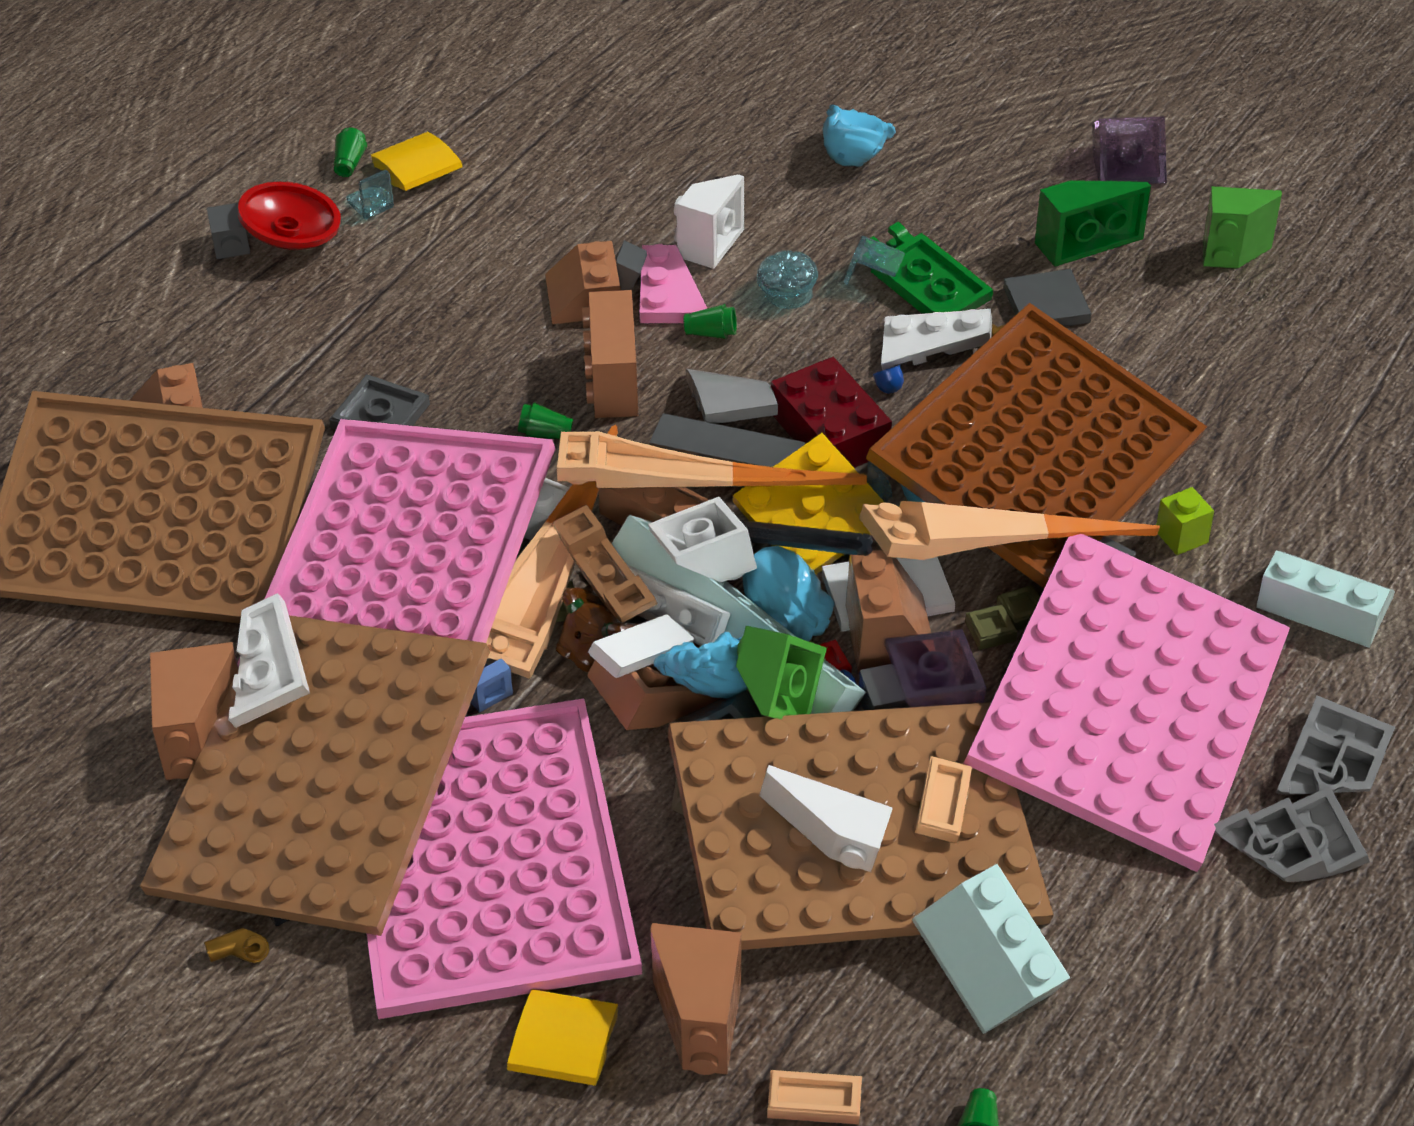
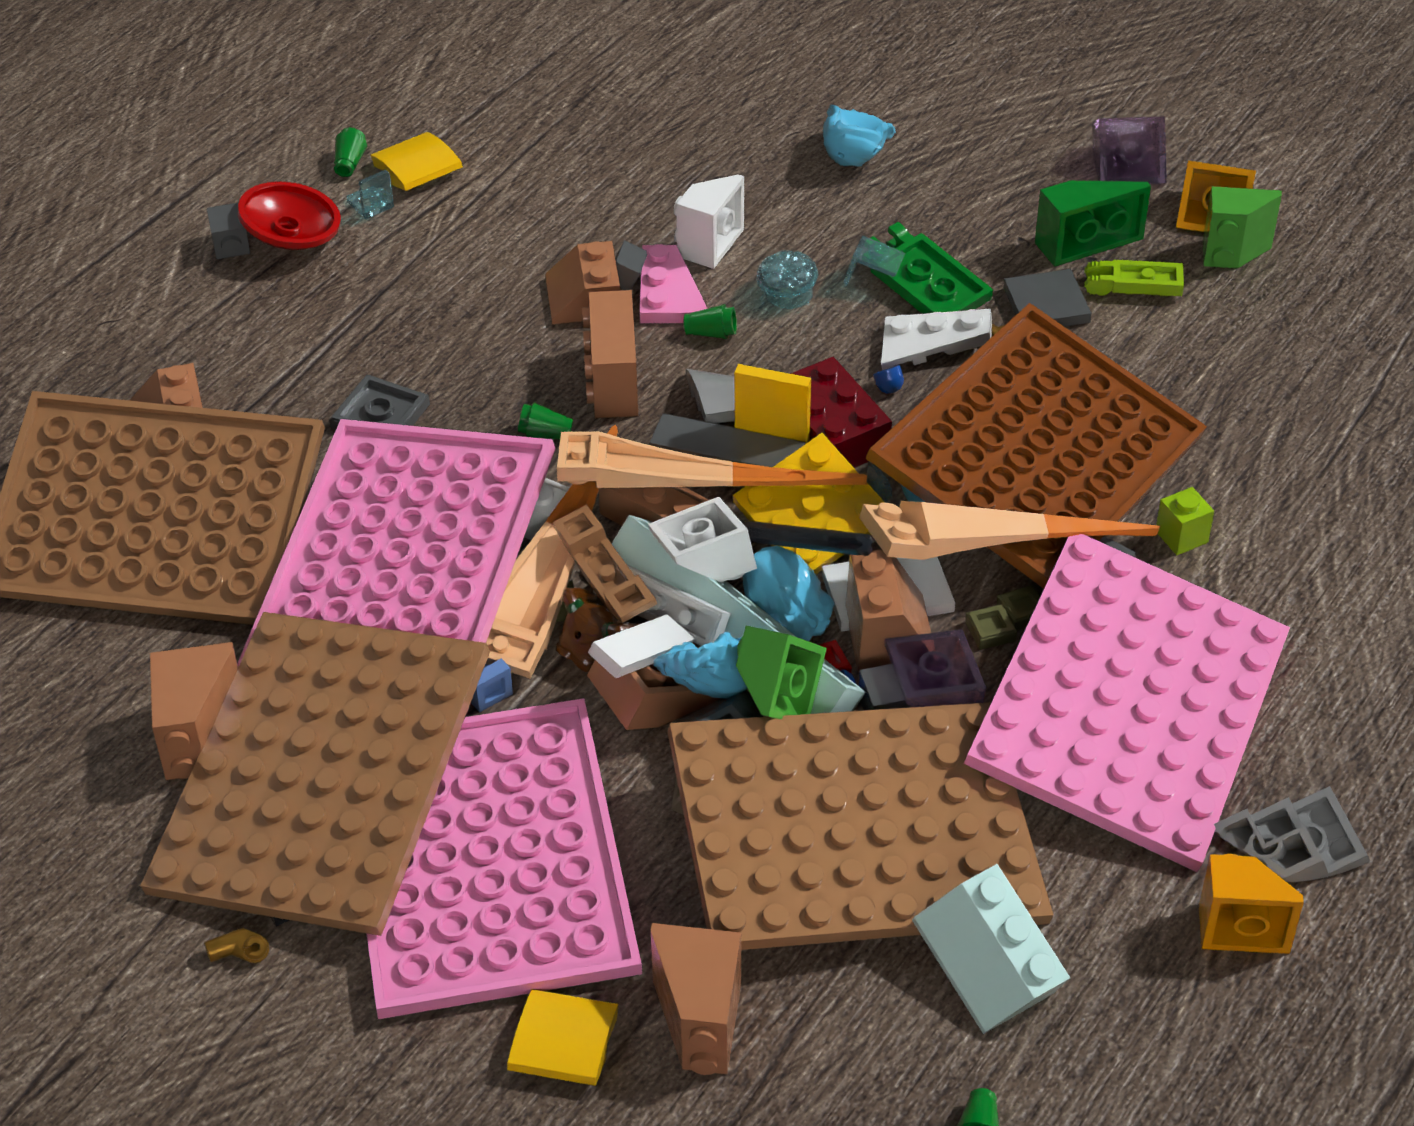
(268, 664): white wing -> none
(772, 402): none -> yellow tile
(814, 1097): light nougat tile -> none
(832, 819): white slope -> none
(943, 799): light nougat tile -> none
(1134, 277): none -> lime hinge
(1197, 190): none -> light orange slope
(1247, 907): none -> light orange slope
(1323, 598): light aqua slope -> none
(1336, 751): light grey slope -> none

